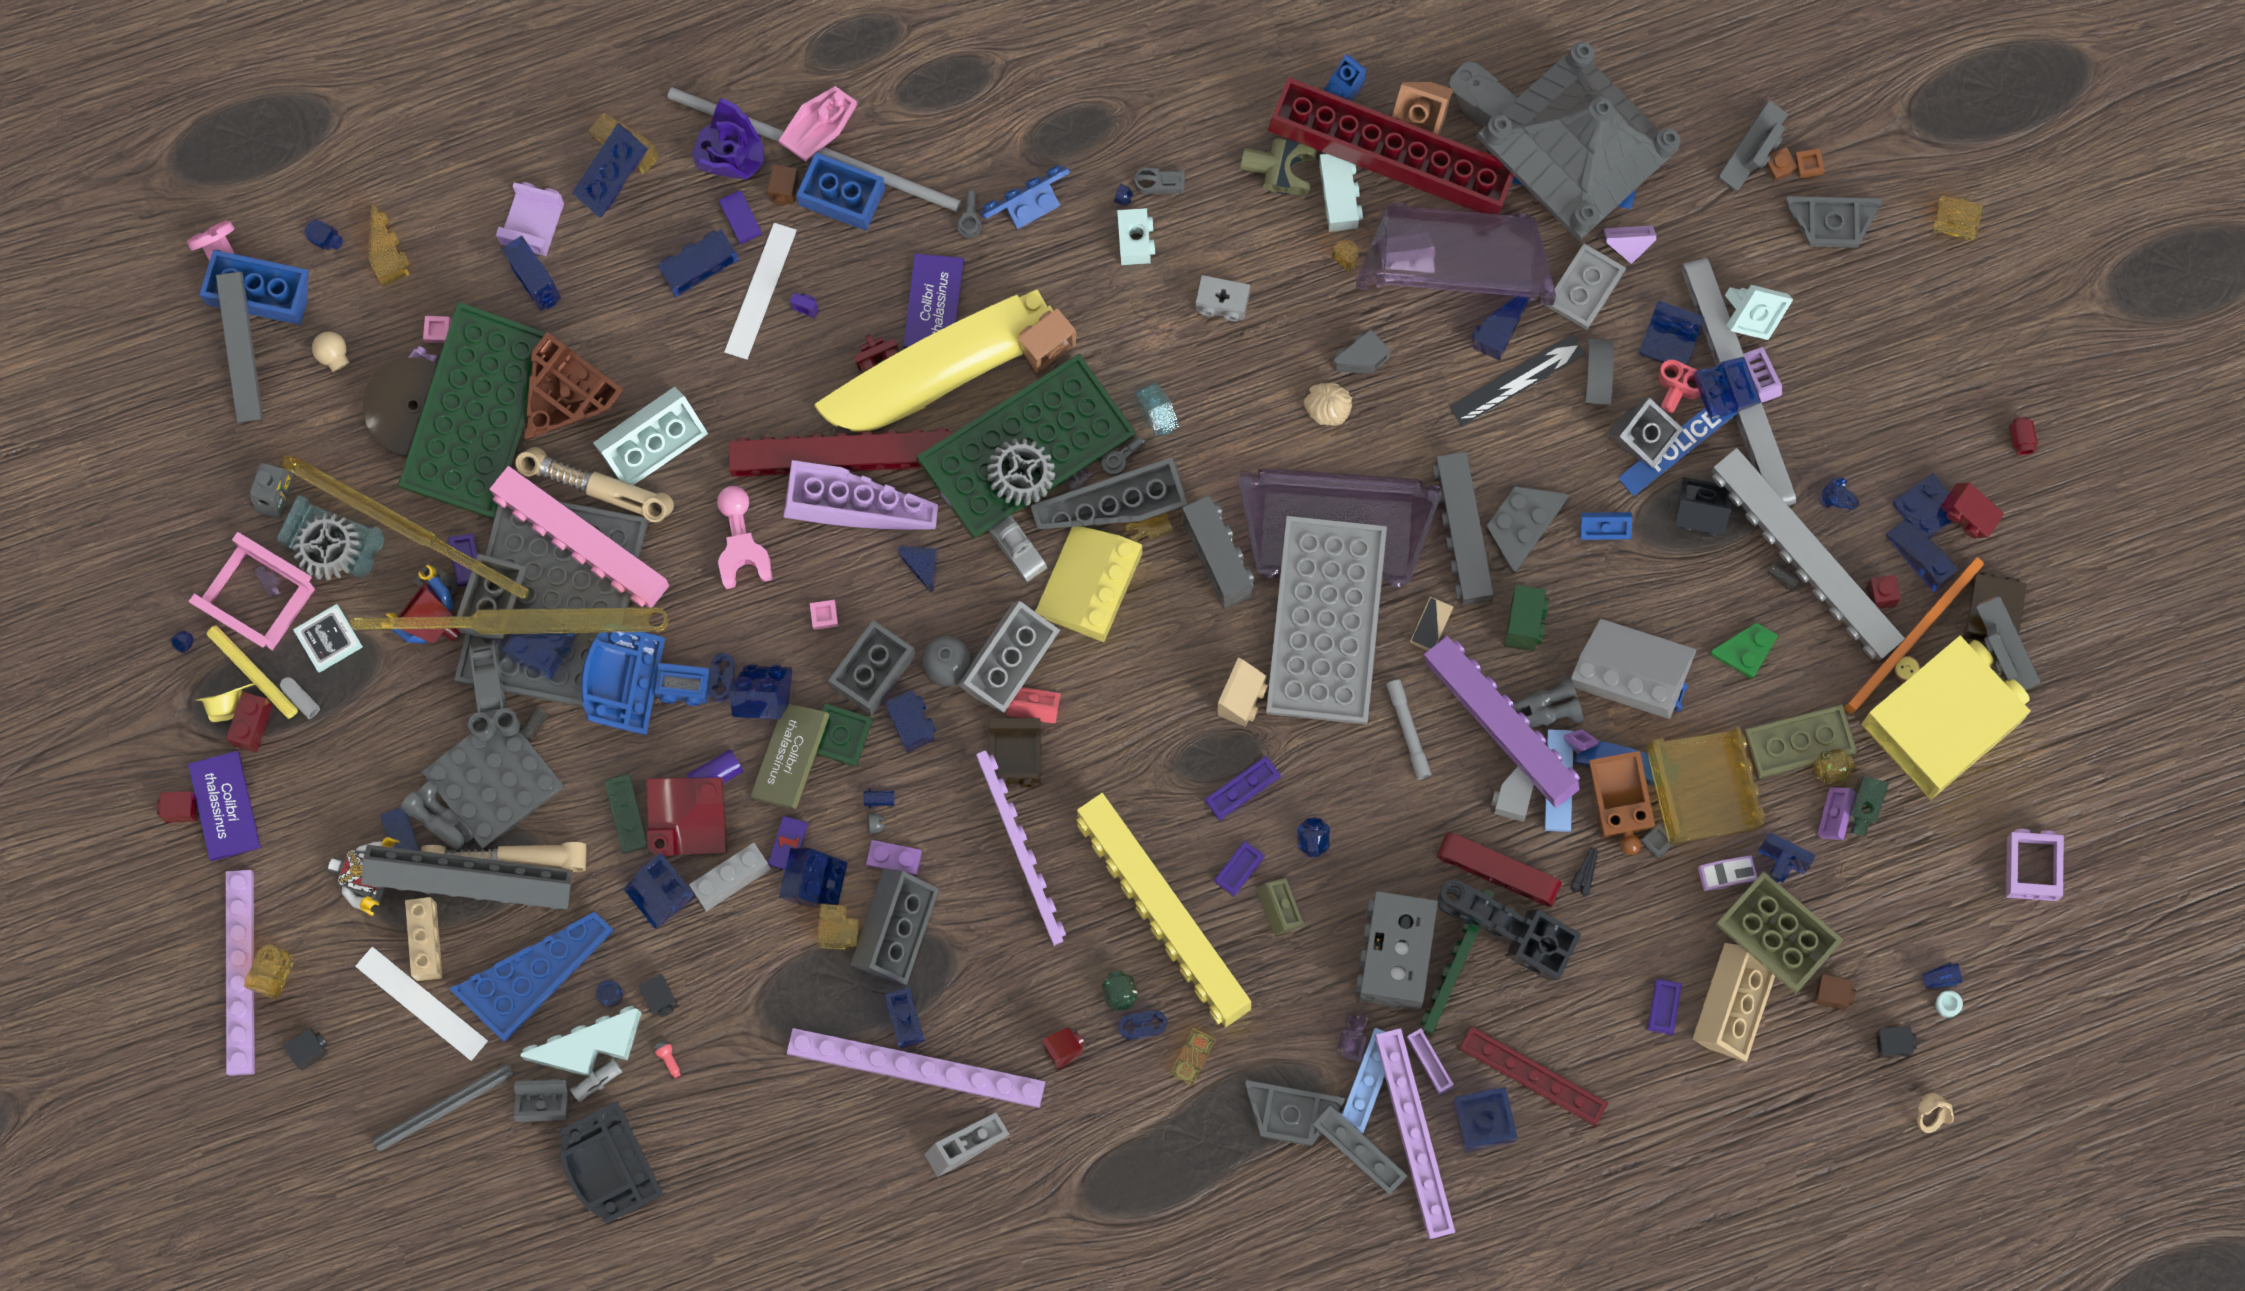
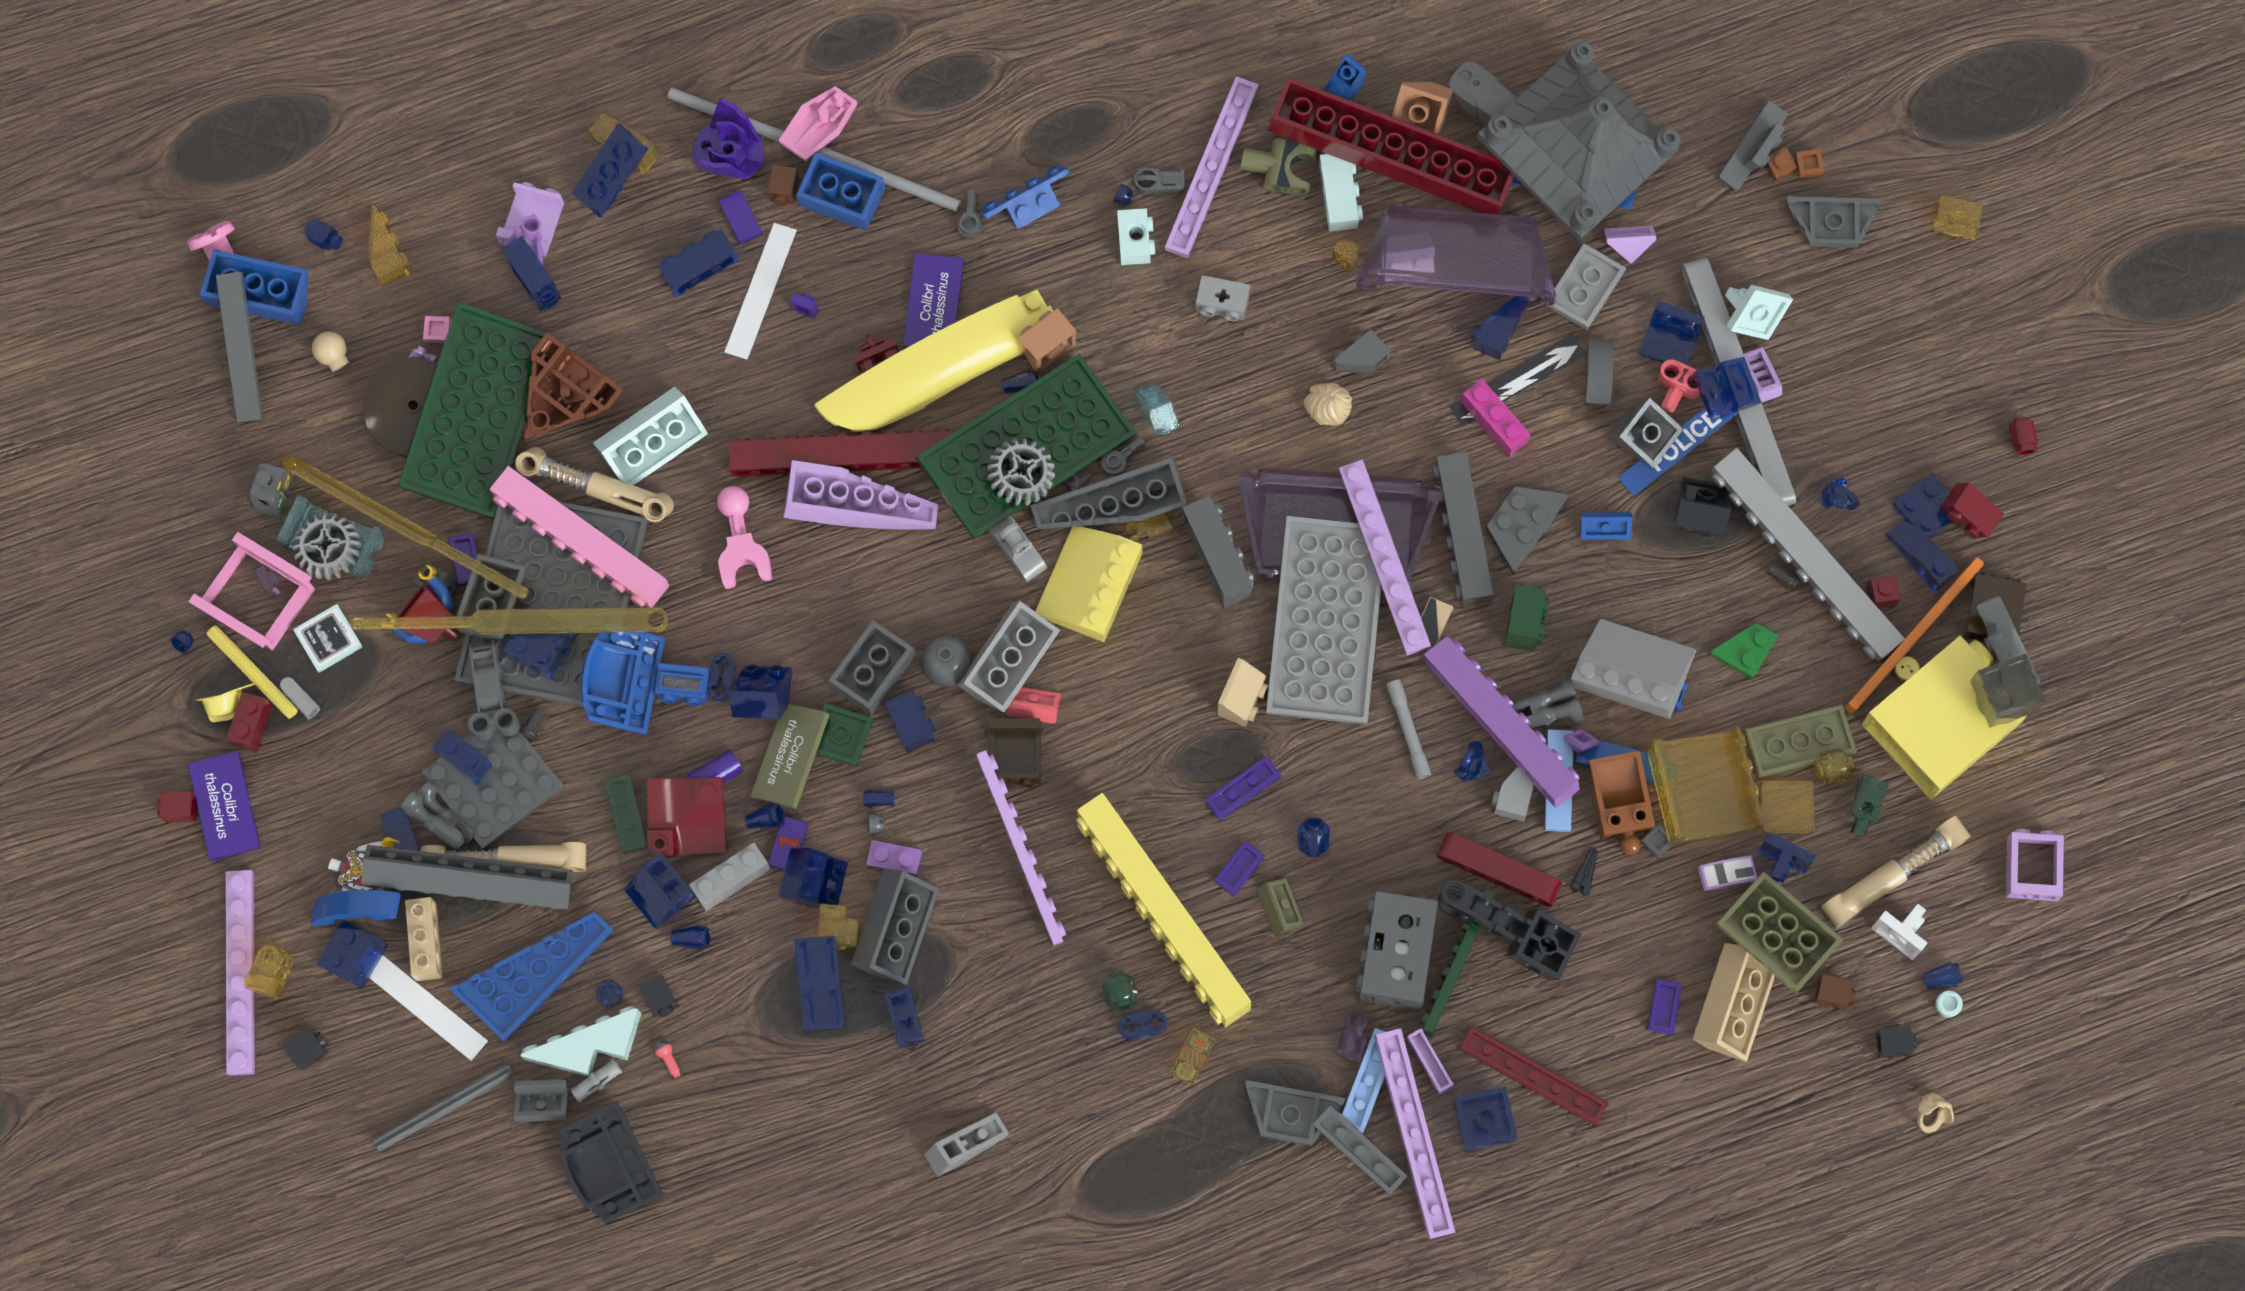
(352, 954): none -> clear blue plate
(355, 904): none -> blue slope
(462, 756): none -> clear blue brick
(529, 230): none -> medium lavender plant
(691, 937): none -> clear blue cone
(766, 817): none -> clear blue cone
(819, 983): none -> clear blue brick
(824, 614): bright pink plate -> none
(916, 1068): lavender plate -> none
(922, 563): clear blue slope -> none
(1019, 381): none -> cone
(1063, 1046): dark red slope -> none
(1211, 167): none -> lavender plate
(1384, 557): none -> lavender plate
(1474, 764): none -> clear blue piece
(1495, 418): none -> dark pink brick
(1787, 806): none -> clear yellow tile
(1836, 813): medium lavender plate -> none
(1893, 873): none -> tan piece
(1902, 934): none -> white bracket
(2007, 691): none -> clear smoke piece

